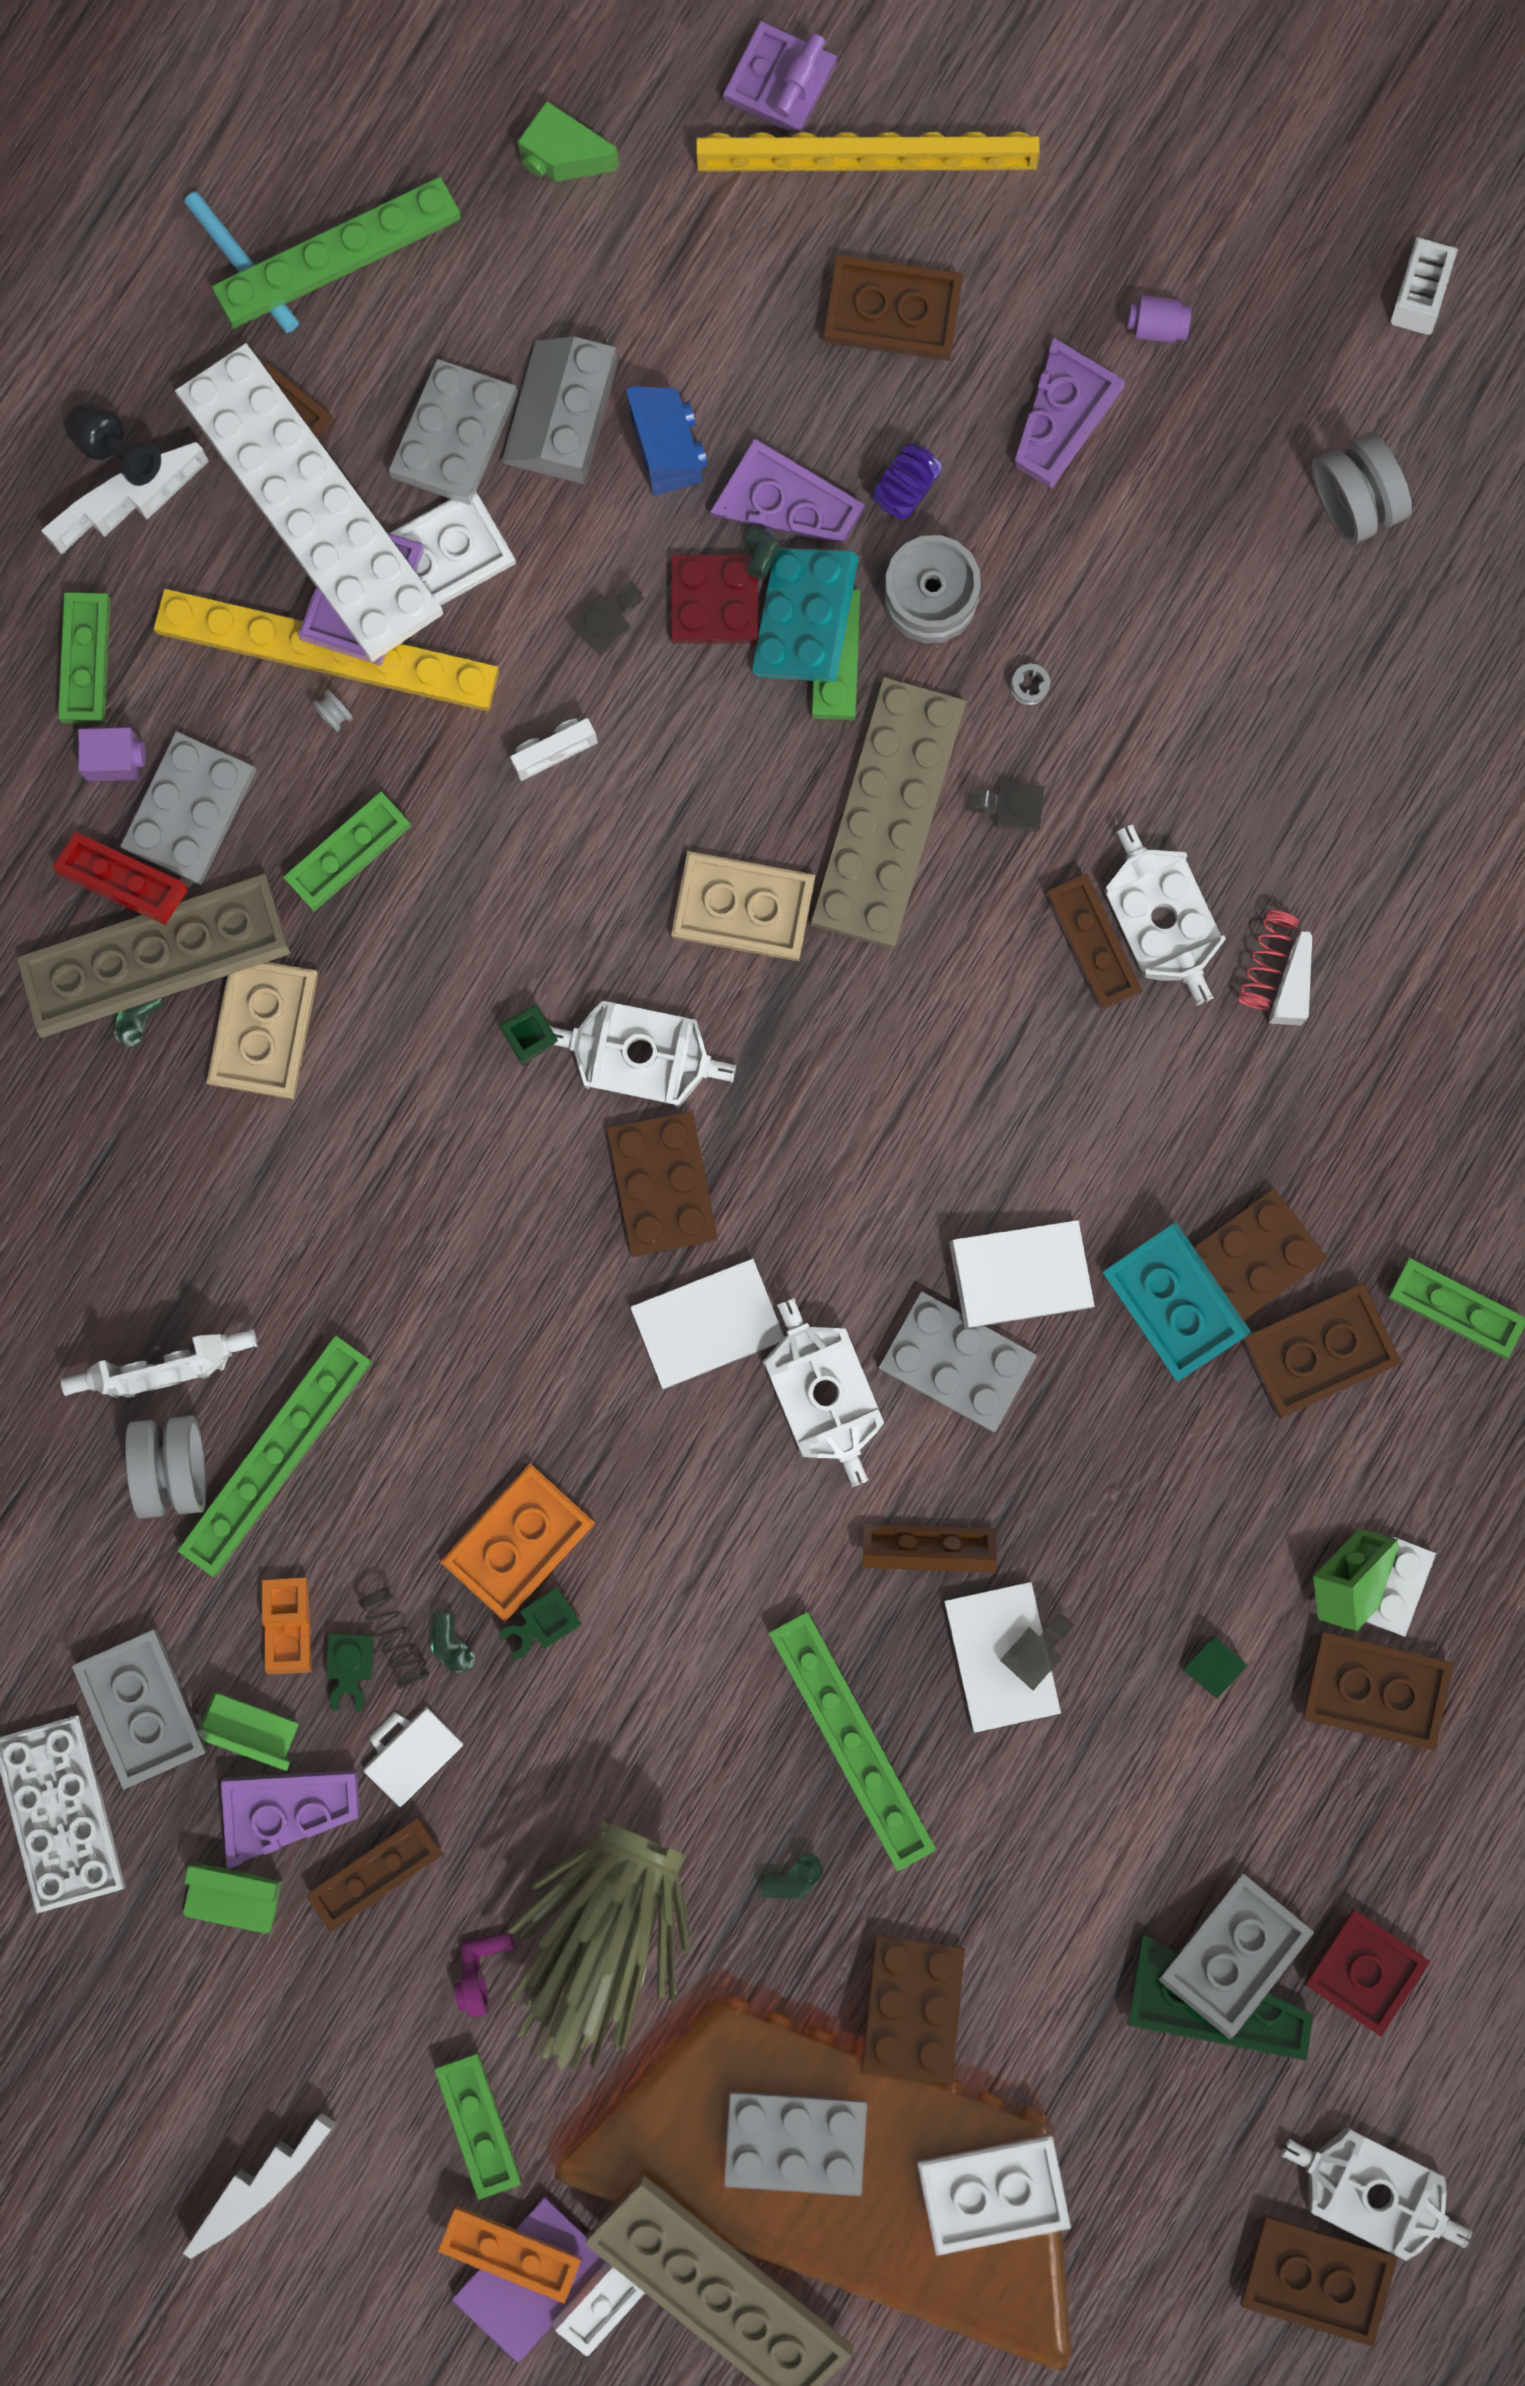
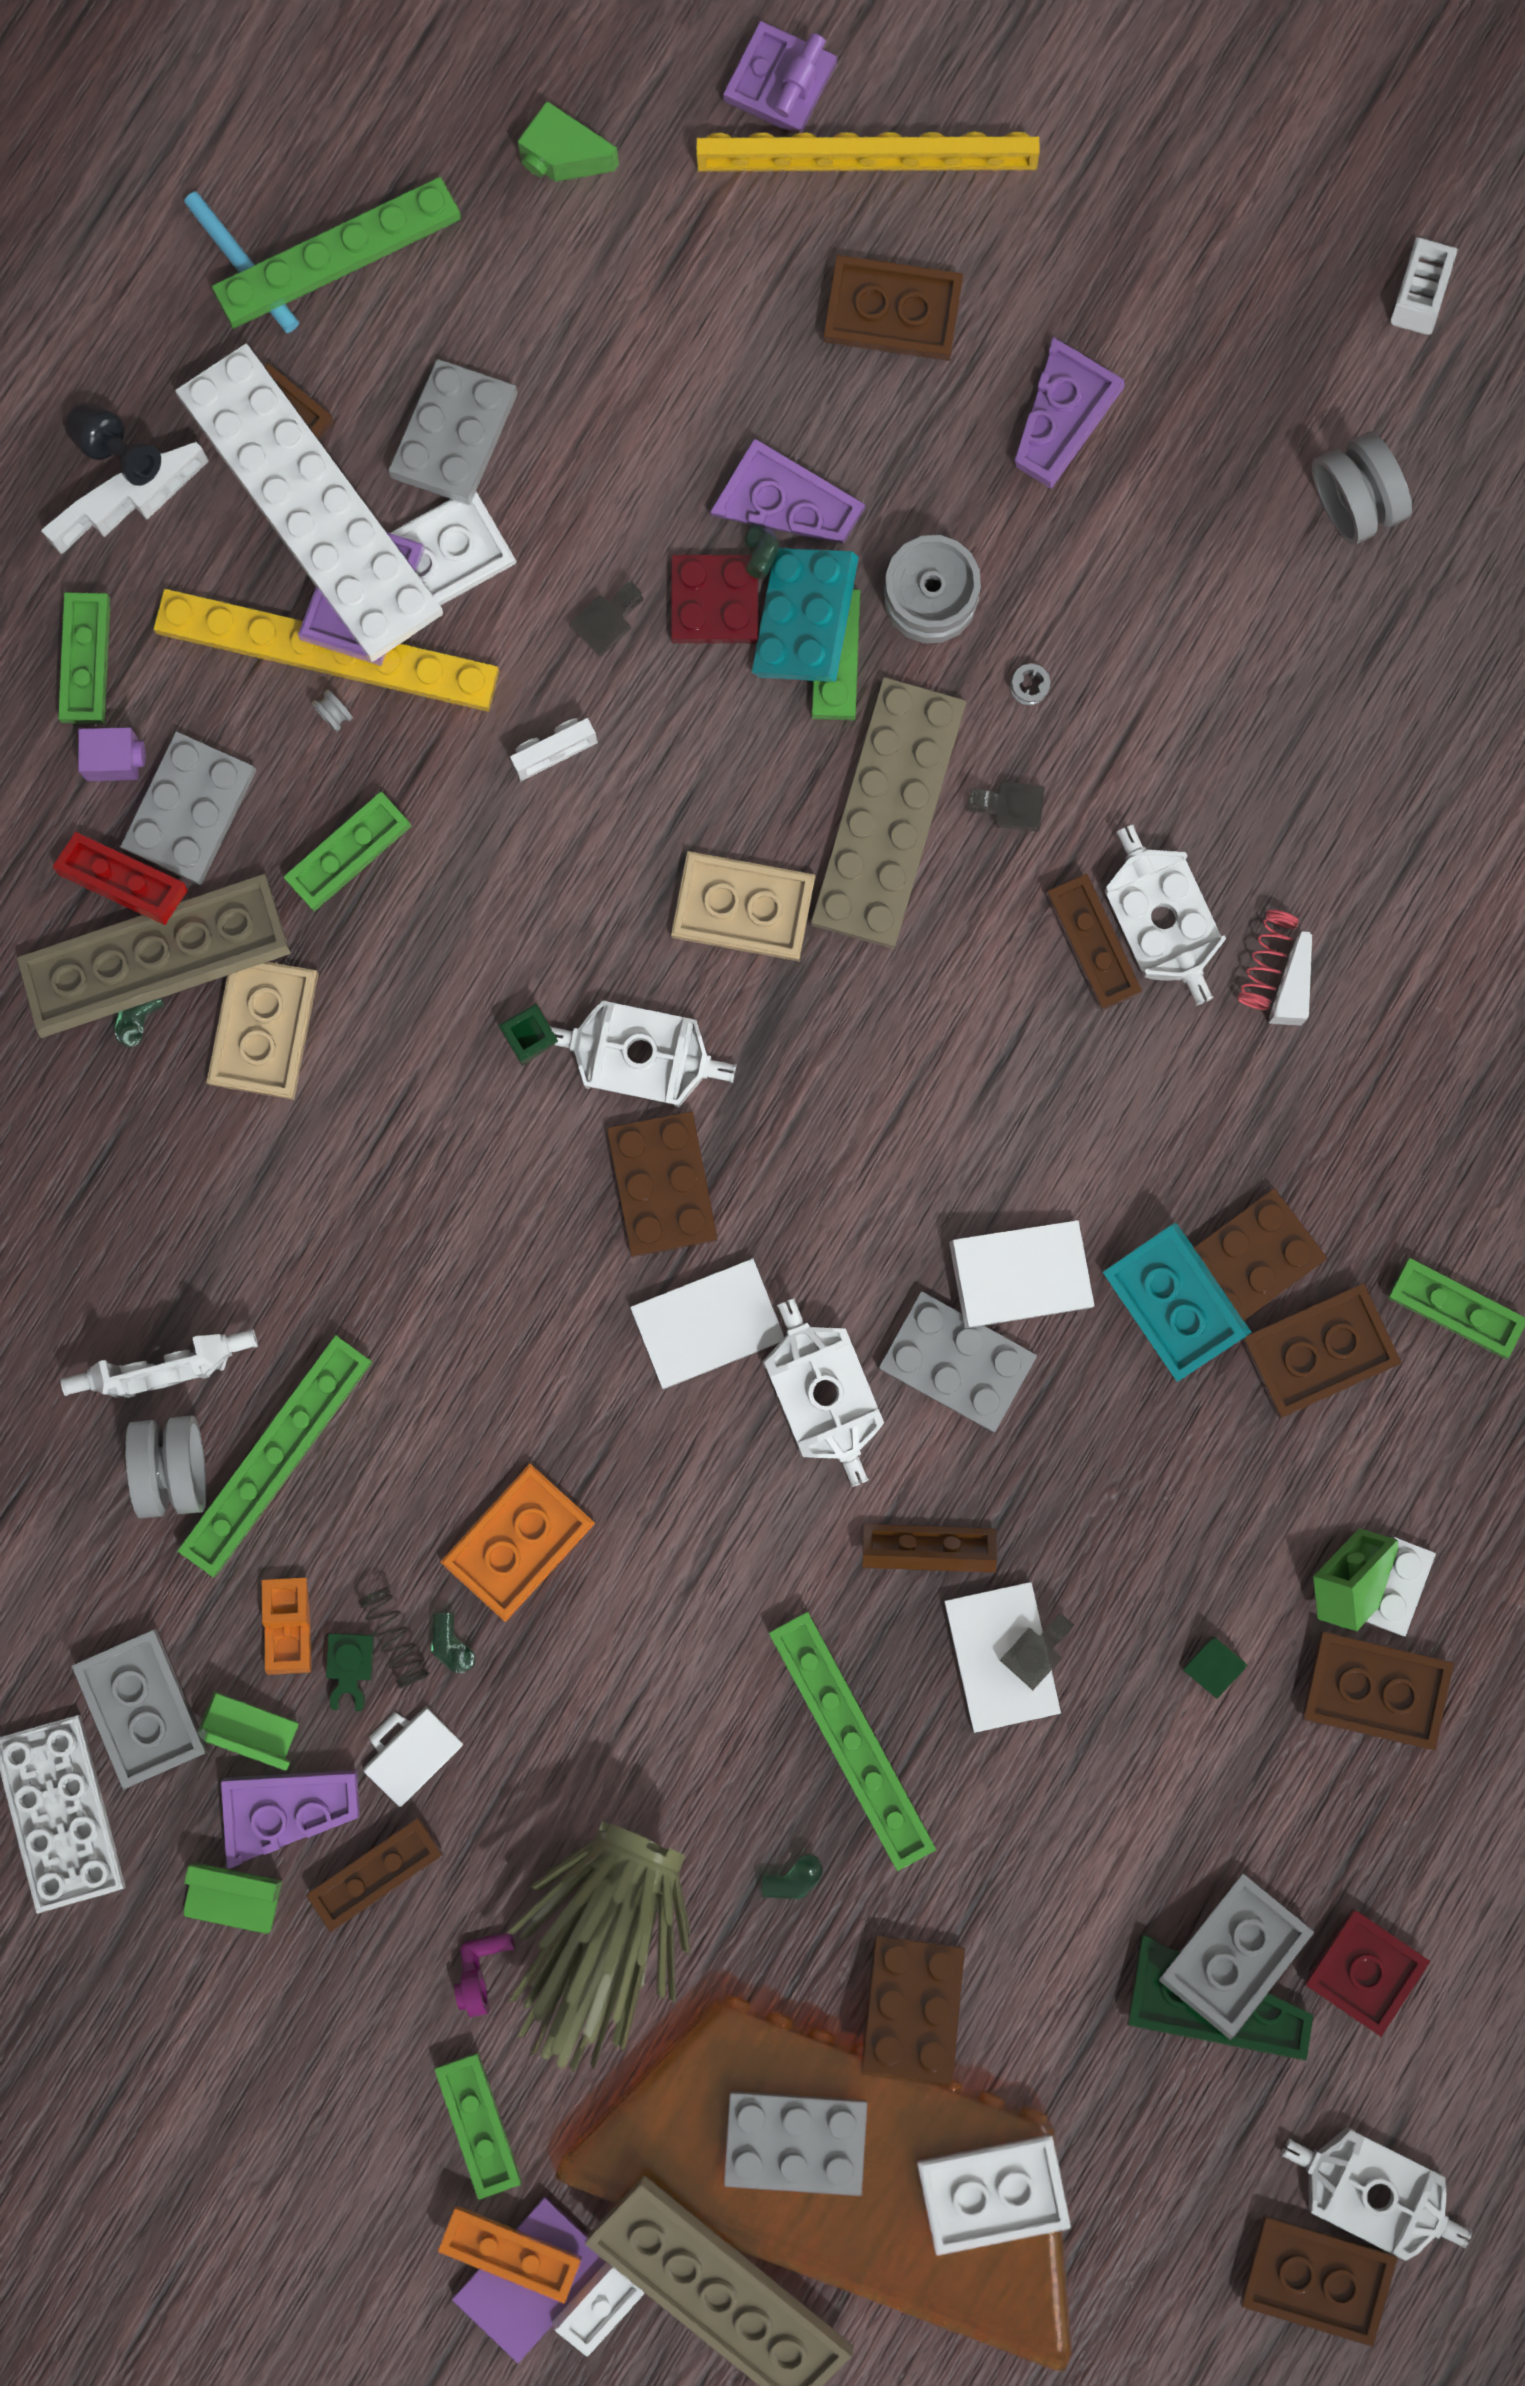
(249, 2194): white slope -> none
(546, 1620): dark green plate -> none
(561, 407): light grey slope -> none
(665, 439): blue slope -> none
(907, 481): dark purple gear -> none
(1159, 319): medium lavender brick -> none

